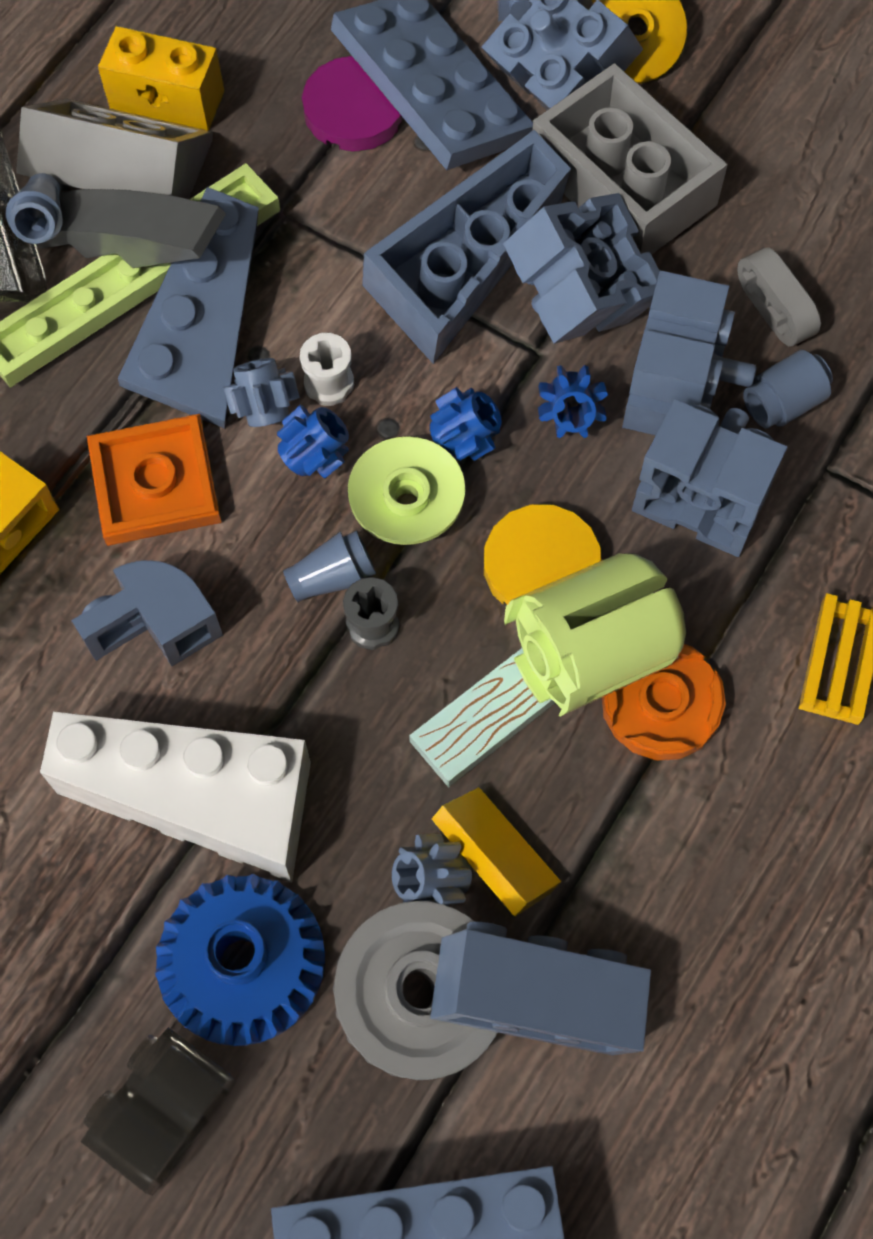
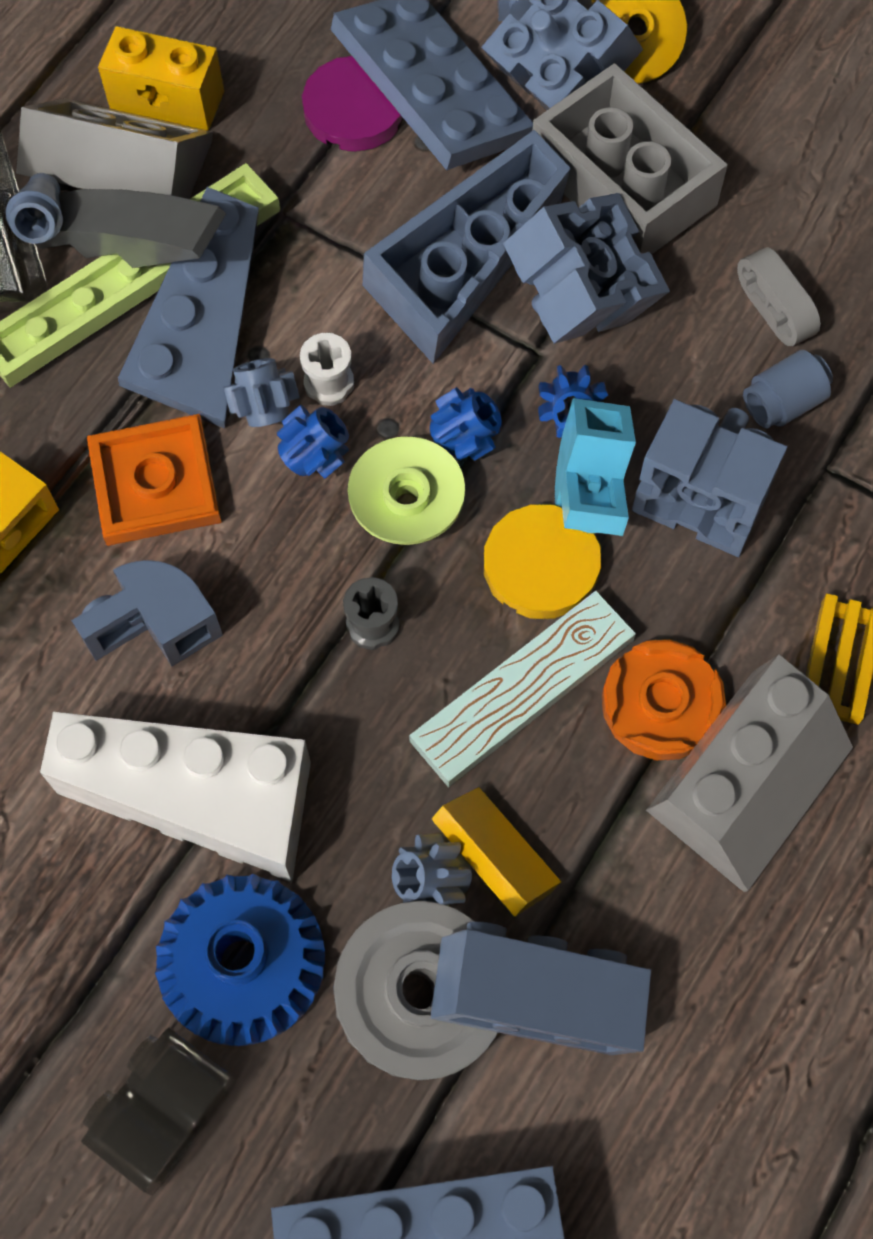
(330, 567): sand blue cone -> none
(593, 466): none -> medium azure brick
(597, 631): yellowish green cylinder -> none
(682, 351): sand blue brick -> none
(754, 772): none -> light grey slope

